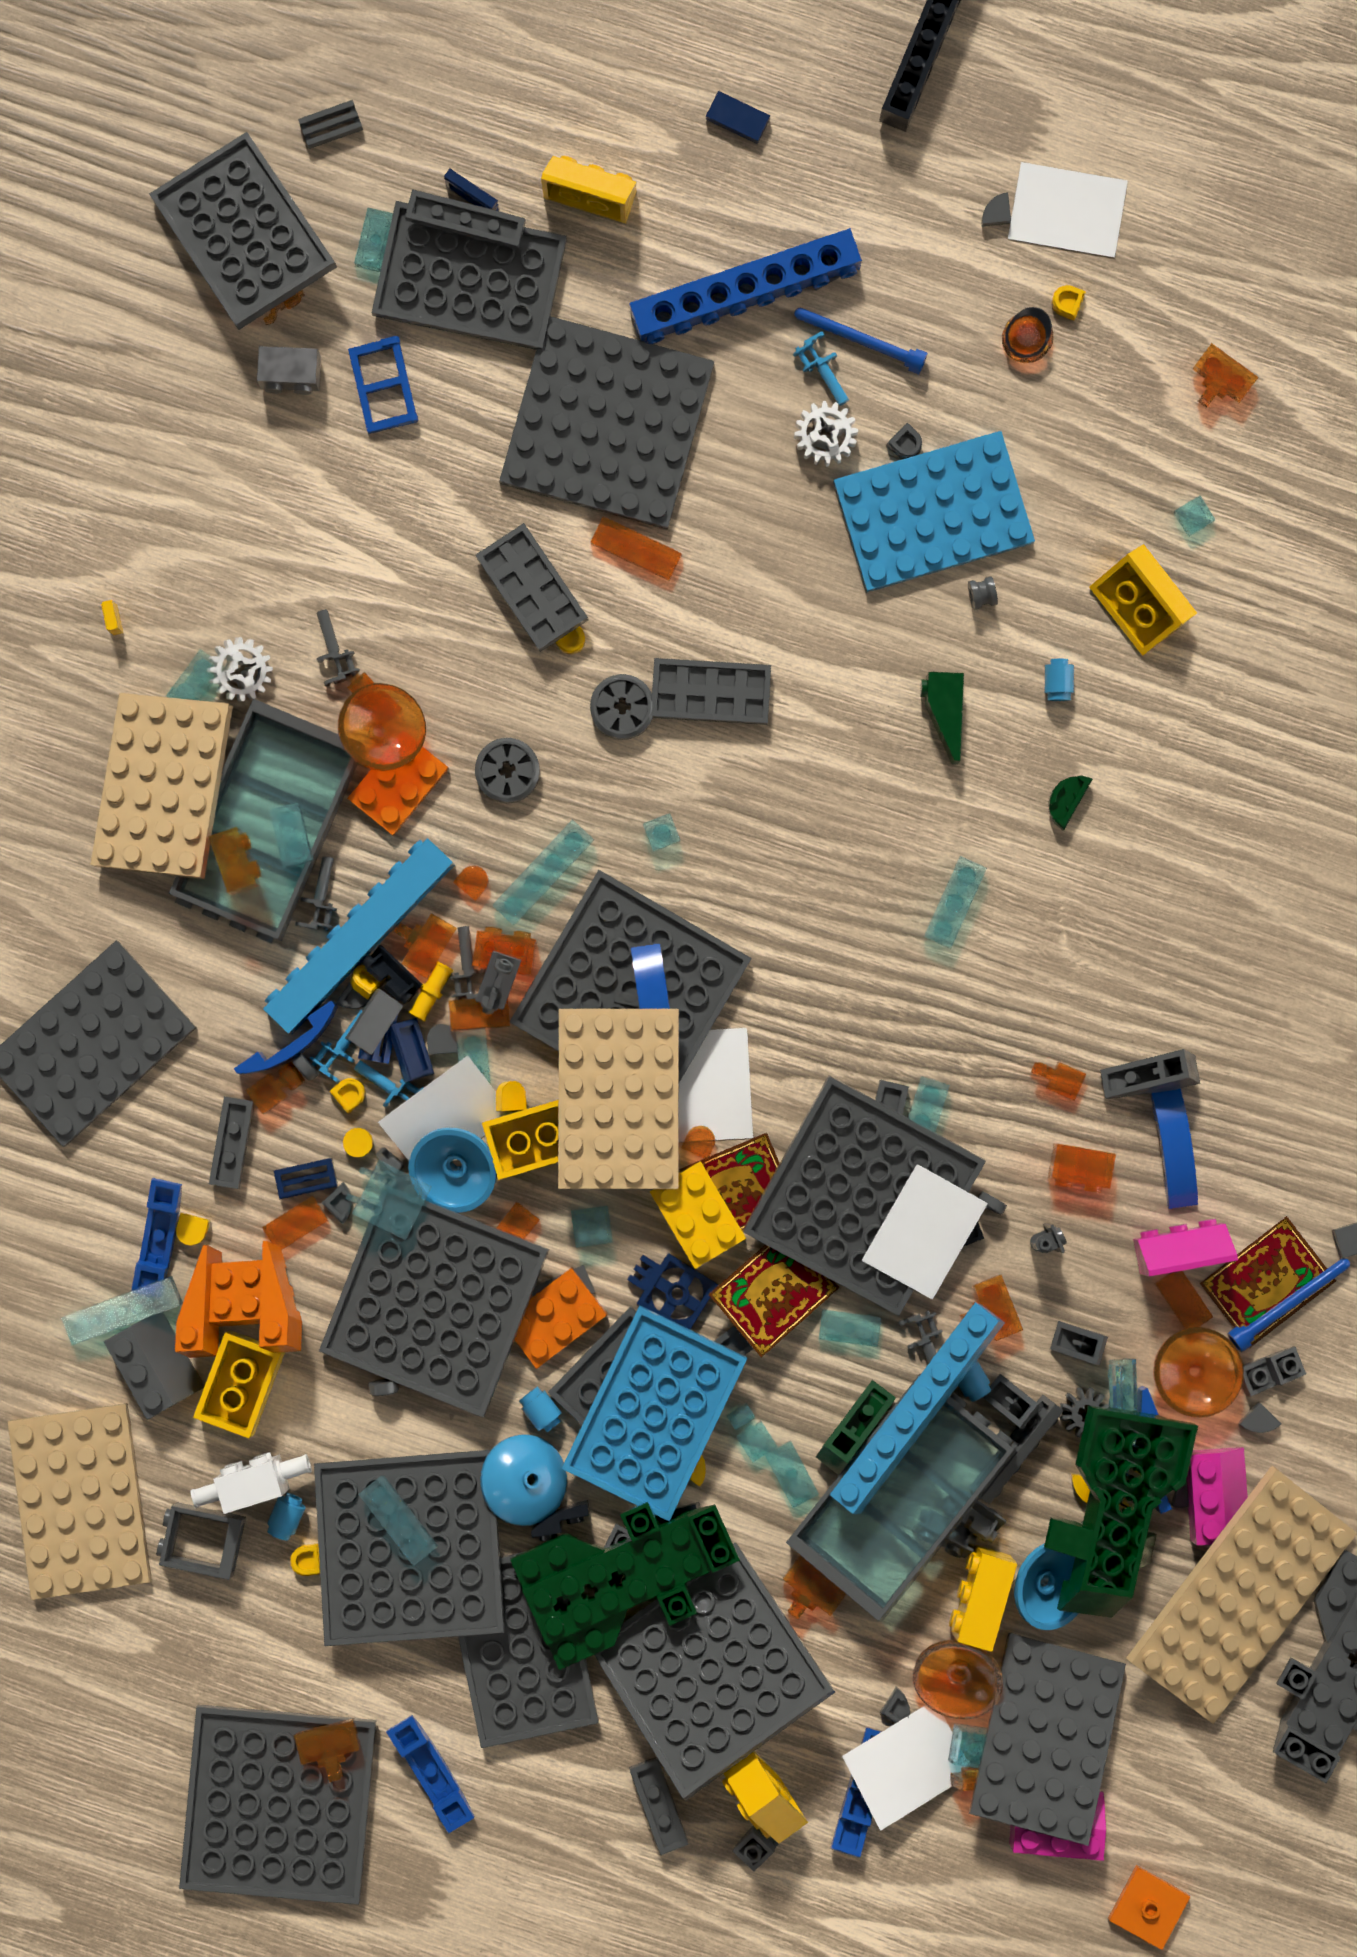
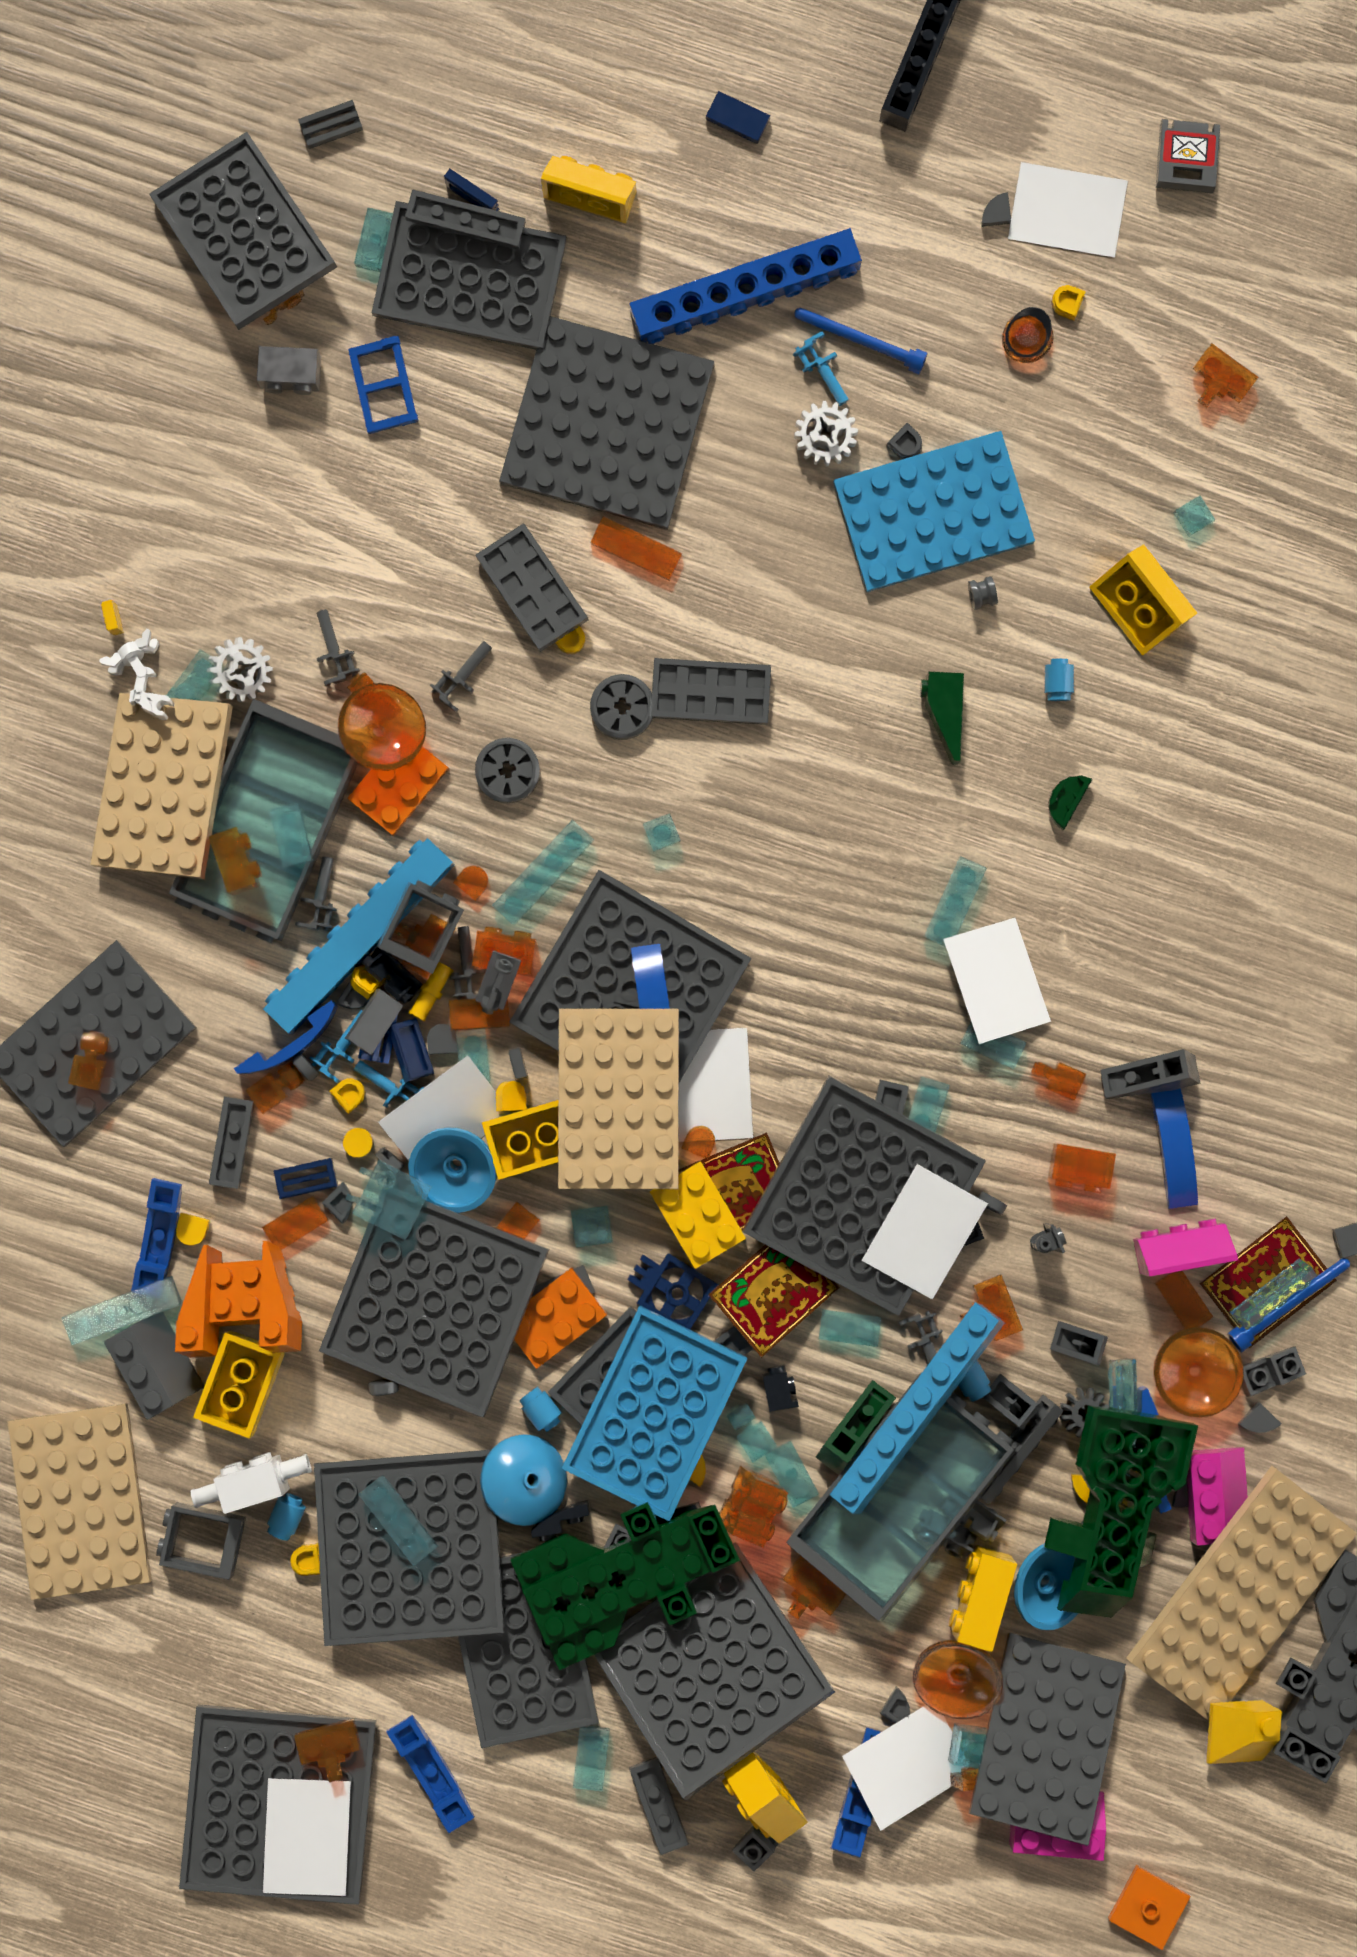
(86, 1069): none -> clear orange plate
(131, 655): none -> white piece
(306, 1837): none -> white sticker
(408, 954): none -> dark grey window
(464, 672): none -> dark grey piece
(518, 1063): none -> dark grey tile
(591, 1758): none -> clear light blue plate
(753, 1506): none -> clear orange brick
(779, 1389): none -> black brick
(997, 980): none -> white sticker
(1003, 1050): none -> clear light blue plate
(1191, 149): none -> container
(1242, 1731): none -> yellow slope
(1273, 1294): none -> clear light blue plate

